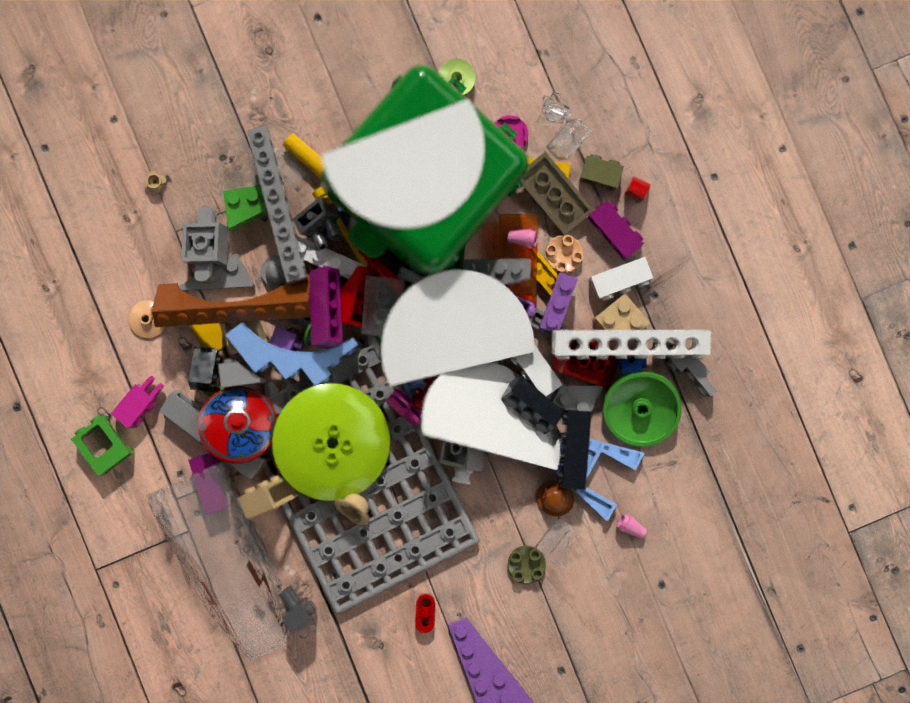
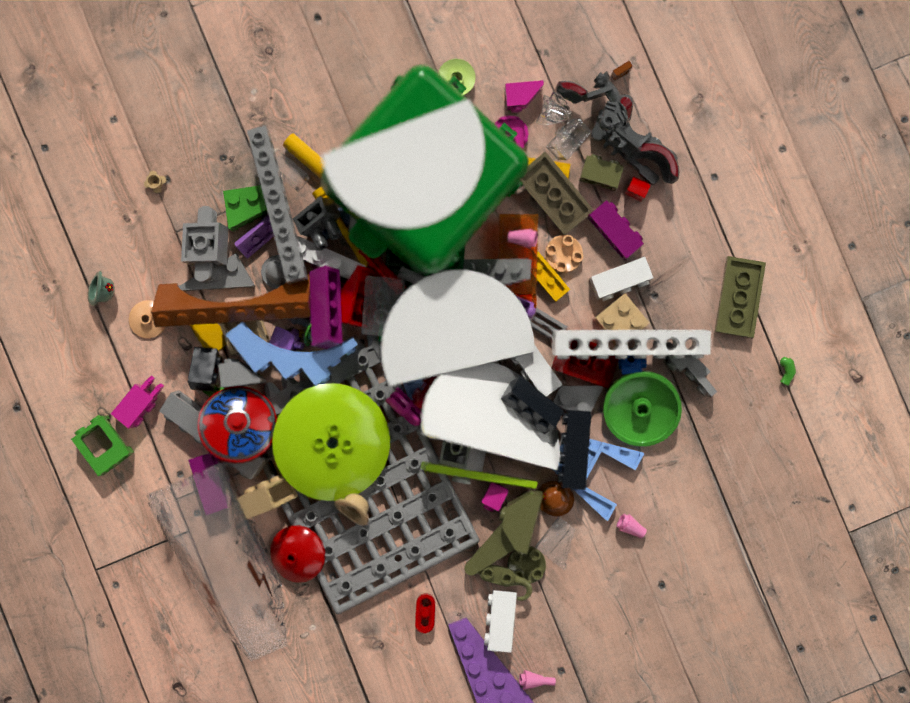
(100, 289): none -> sand green hat
(255, 237): none -> medium lavender plate
(299, 610): dark grey brick -> none
(307, 553): none -> red dish
(485, 476): none -> lime tile
(494, 496): none -> dark pink brick
(500, 621): none -> white brick
(511, 535): none -> olive slope
(521, 94): none -> dark pink slope
(532, 680): none -> bright pink cone
(558, 302): medium lavender arch -> none
(615, 129): none -> dark grey piece
(621, 70): none -> dark orange tile
(740, 297): none -> olive plate
(790, 370): none -> bright green arm

